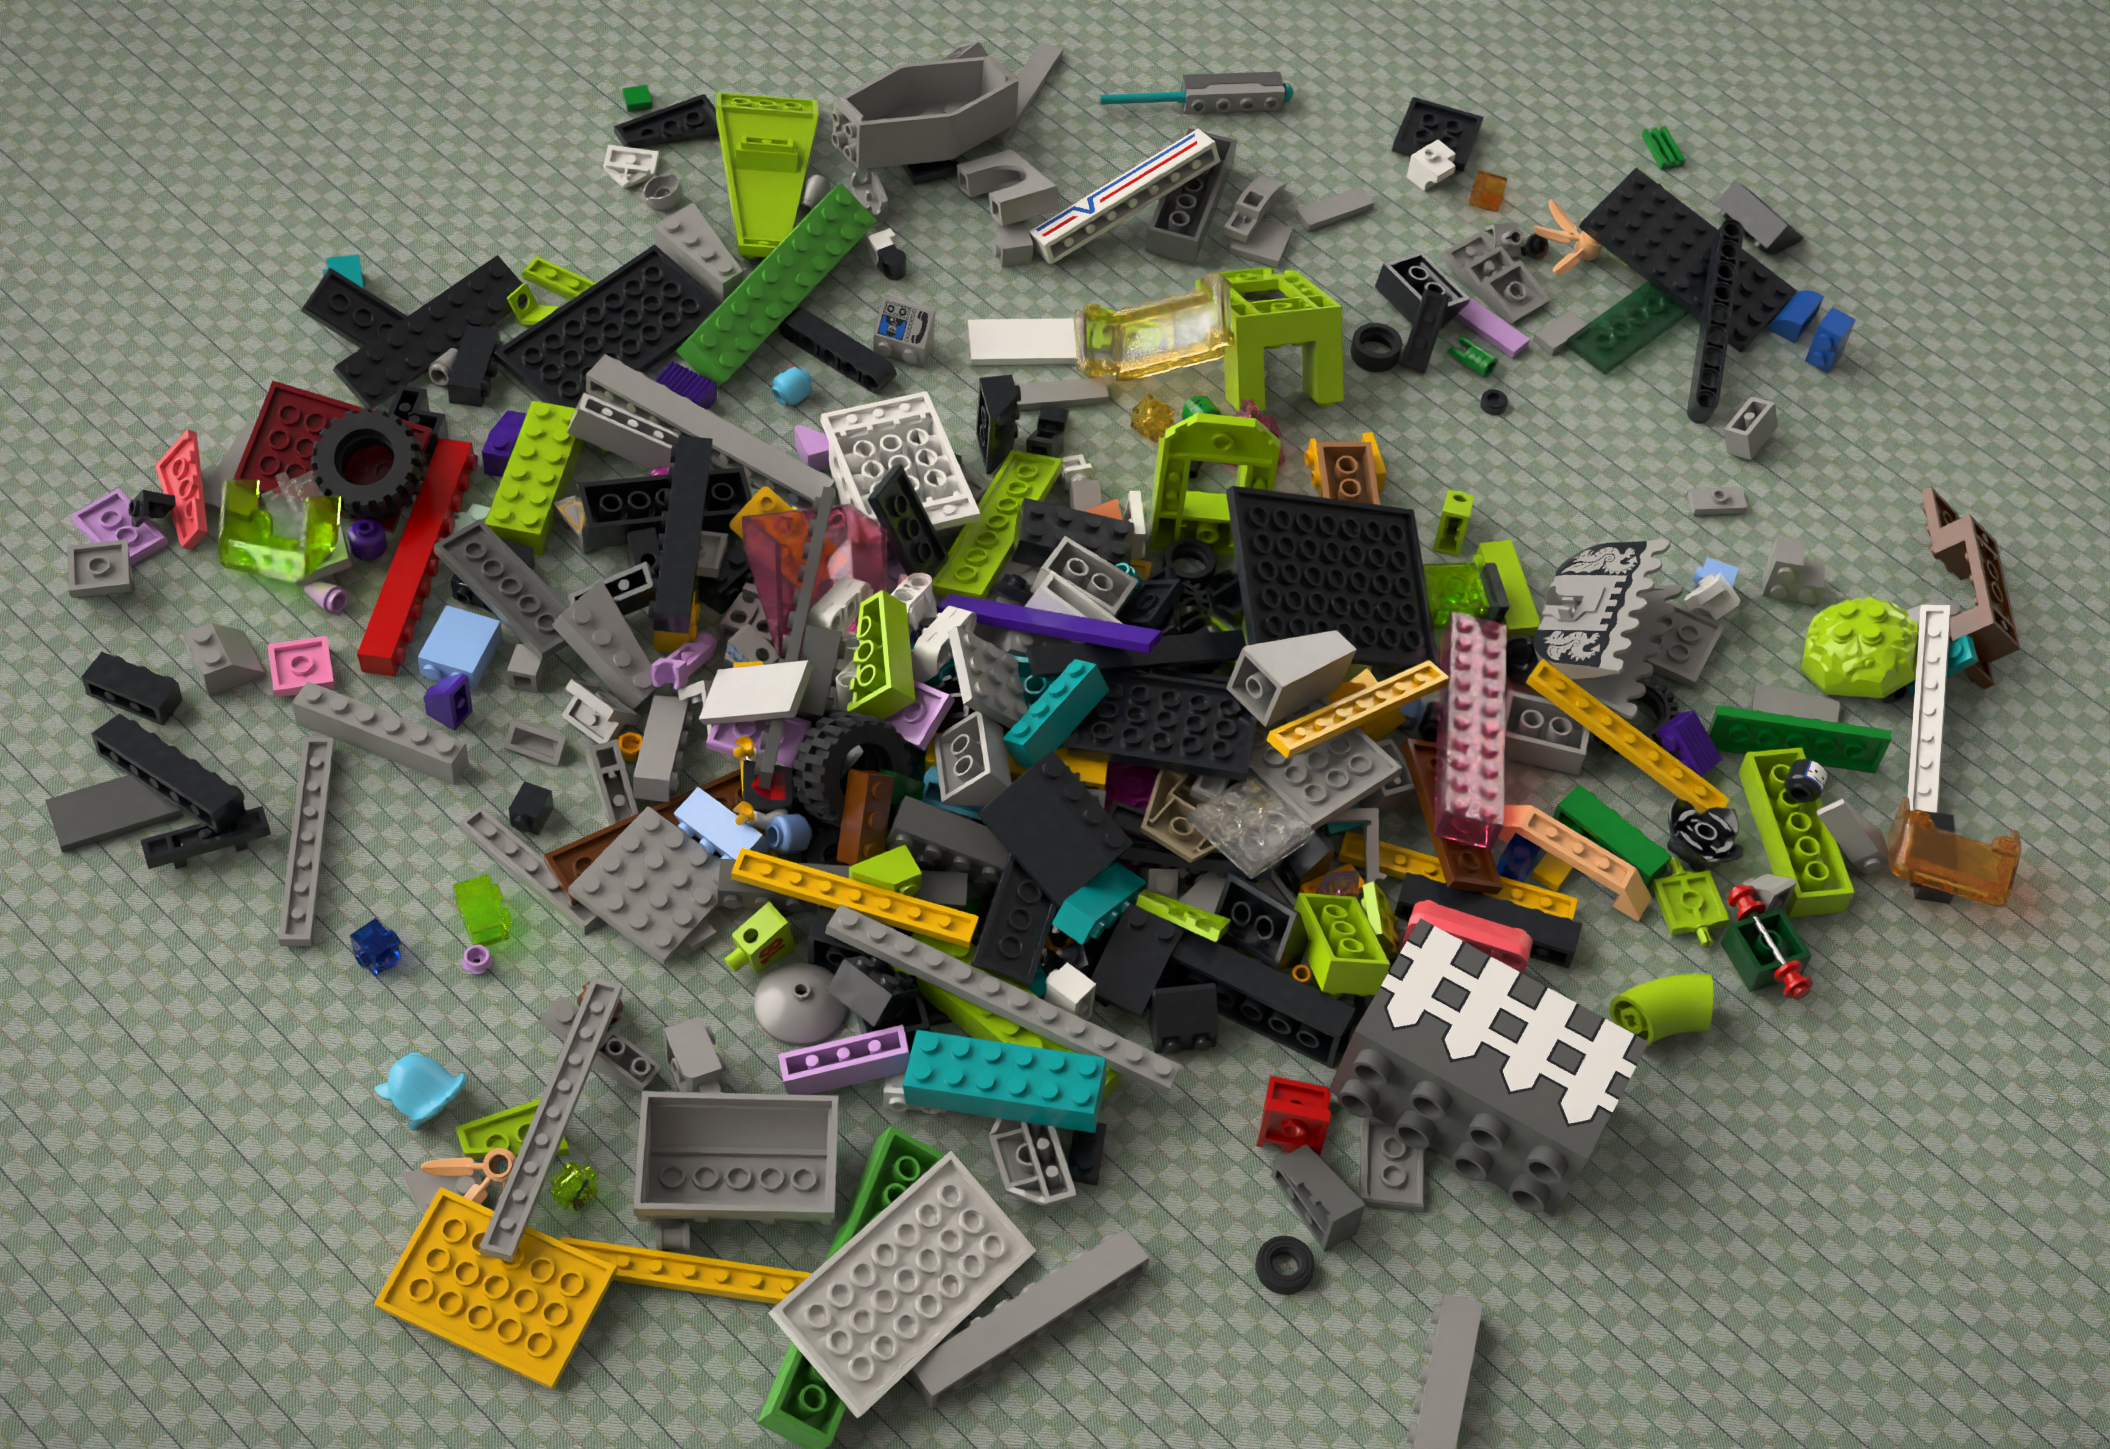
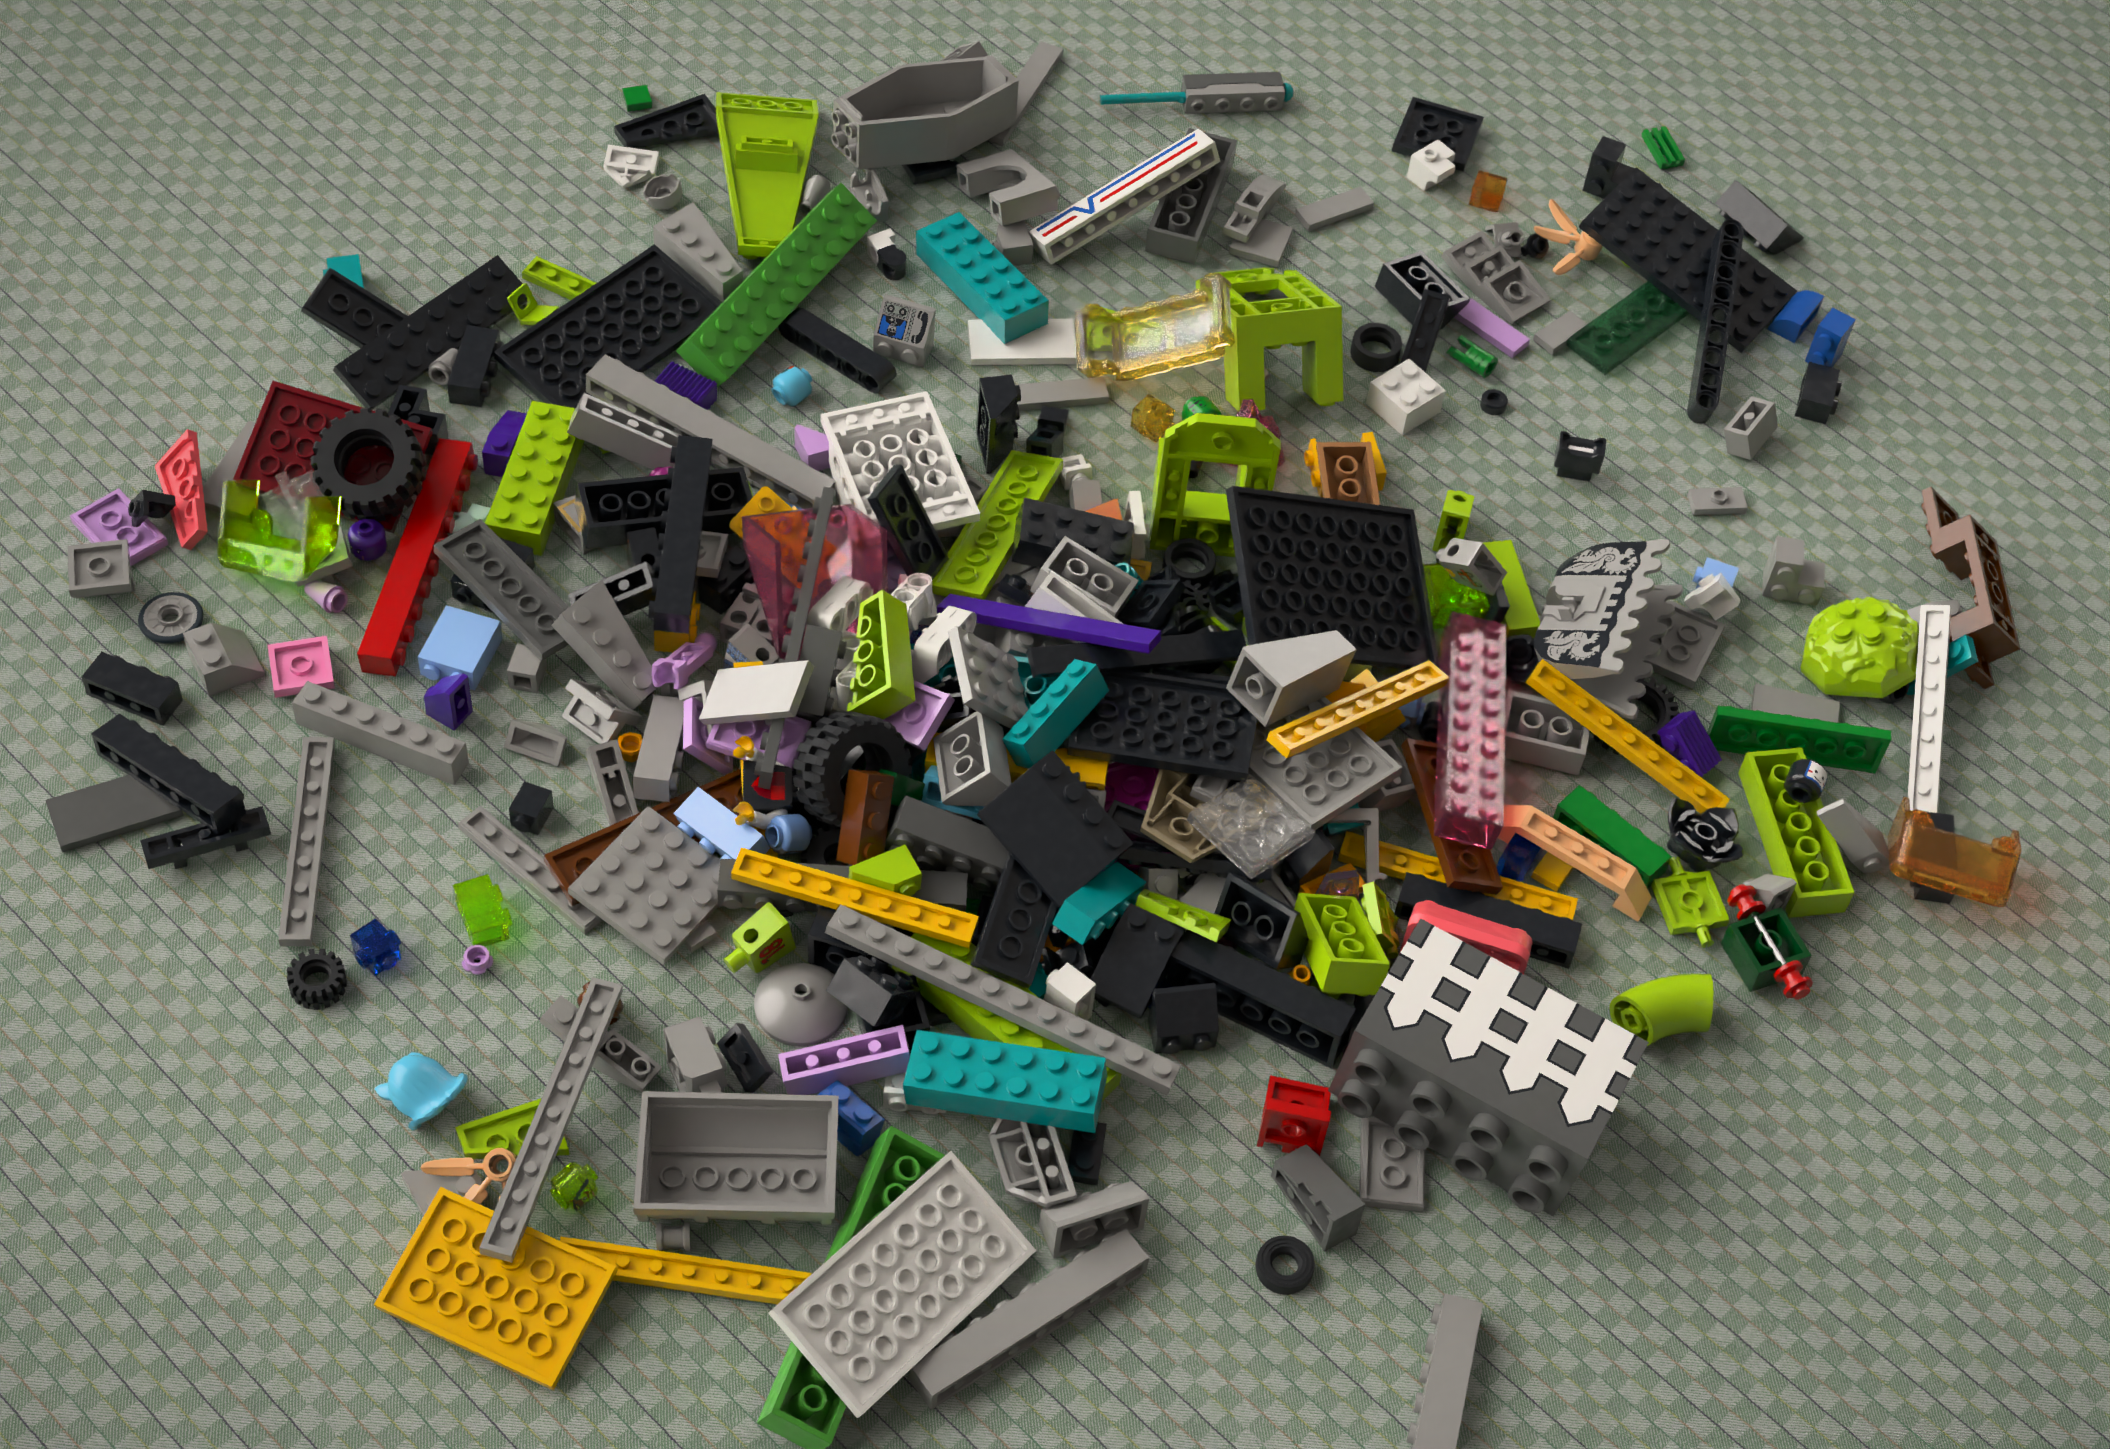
(152, 614): none -> light grey wheel
(316, 994): none -> black tyre
(695, 738): none -> lavender plate
(745, 1057): none -> black plate
(856, 1120): none -> blue brick
(982, 277): none -> teal brick
(1092, 1217): none -> light grey slope
(1405, 397): none -> white brick
(1471, 565): none -> light grey torso
(1578, 457): none -> black piece
(1605, 168): none -> black brick
(1818, 392): none -> black brick

